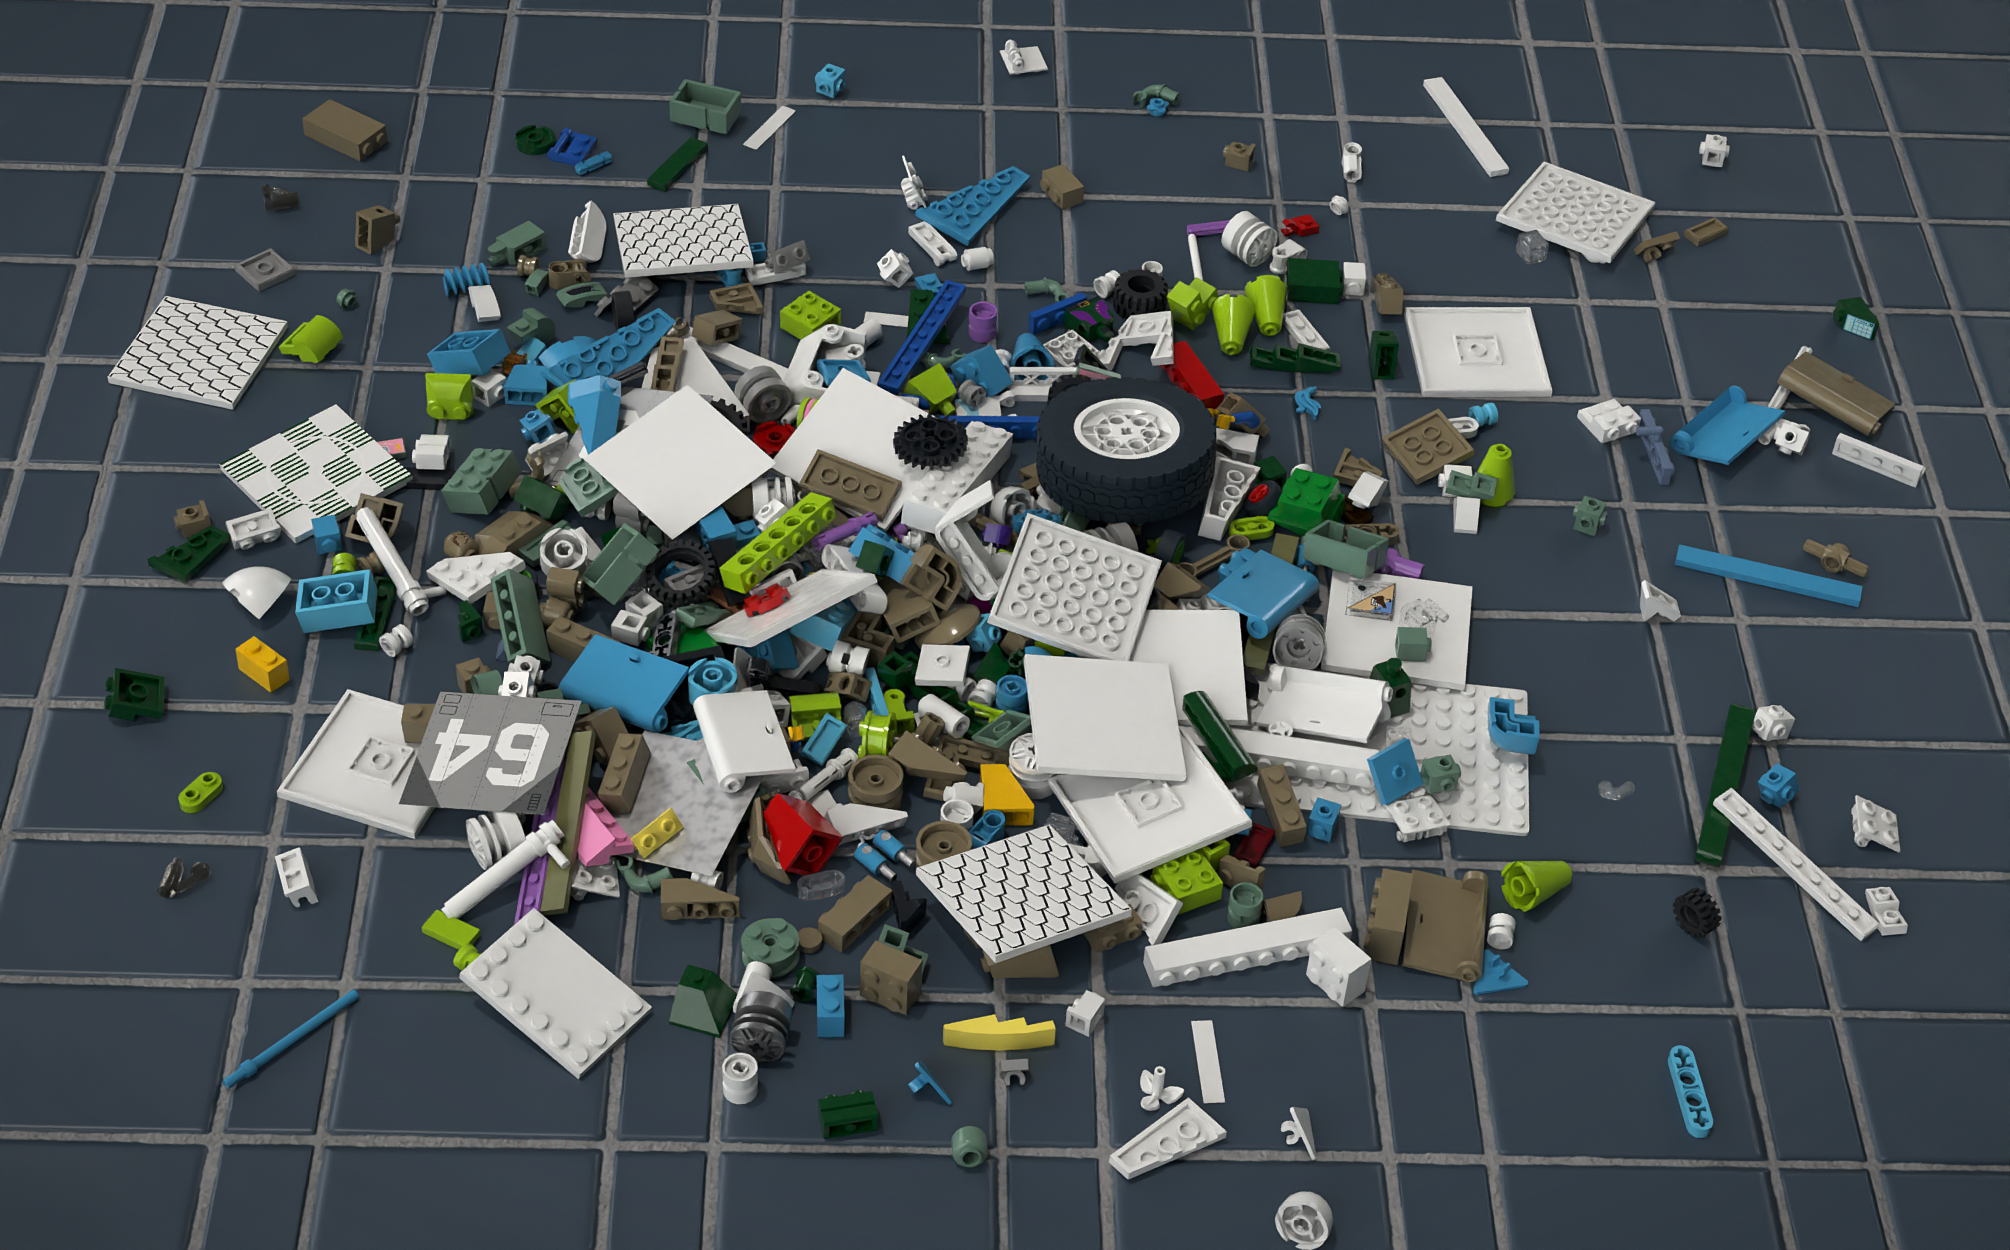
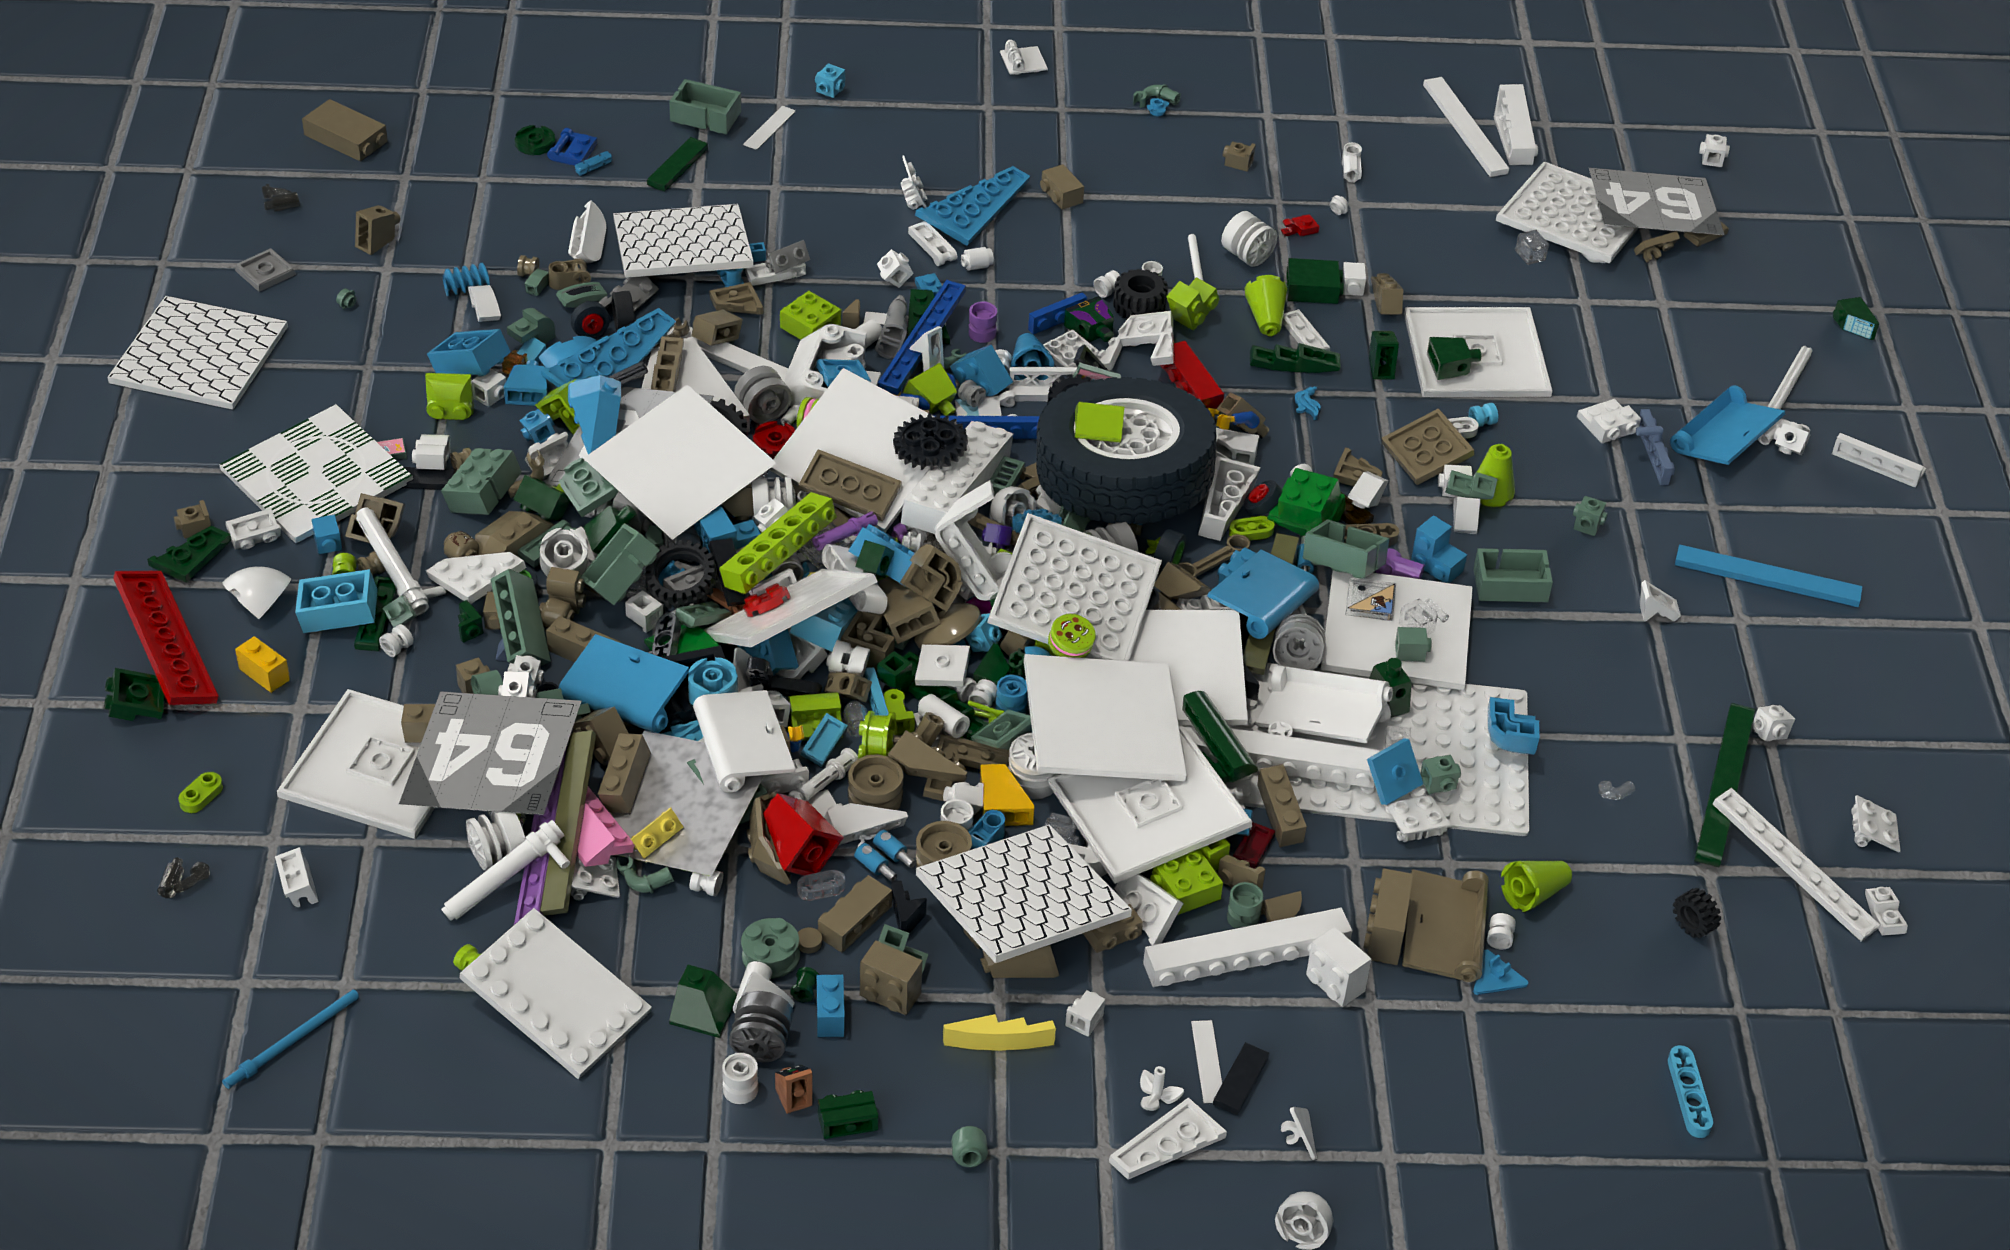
(165, 638): none -> red plate
(312, 339): lime brick -> none
(399, 611): none -> sand green tile
(450, 930): lime tile -> none
(458, 459): none -> dark tan wheel
(522, 240): sand green hinge -> none
(582, 318): none -> black wheel
(605, 526): none -> dark green torso
(630, 628): white brick -> none
(692, 900): dark tan slope -> none
(794, 1087): none -> nougat slope
(851, 315): none -> dark tan slope
(893, 330): none -> light grey piece
(925, 1077): dark azure piece -> none
(931, 347): none -> white slope
(996, 477): none -> sand green slope
(1013, 1067): light grey tile -> none
(1046, 286): sand green piece -> none
(1071, 636): none -> lime head
(1099, 422): none -> lime slope
(1207, 228): medium lavender axle -> none
(1233, 321): lime cone -> none
(1241, 1078): none -> black tile
(1271, 470): dark green brick -> none
(1281, 253): white piece -> none
(1321, 824): dark azure brick -> none
(1435, 552): none -> dark azure brick
(1451, 357): none -> dark green torso
(1515, 125): none -> white wedge
(1520, 578): none -> sand green piece
(1655, 201): none -> light grey sticker
(1778, 785): dark azure brick -> none
(1835, 558): dark tan axle -> none
(1836, 393): dark tan door -> none

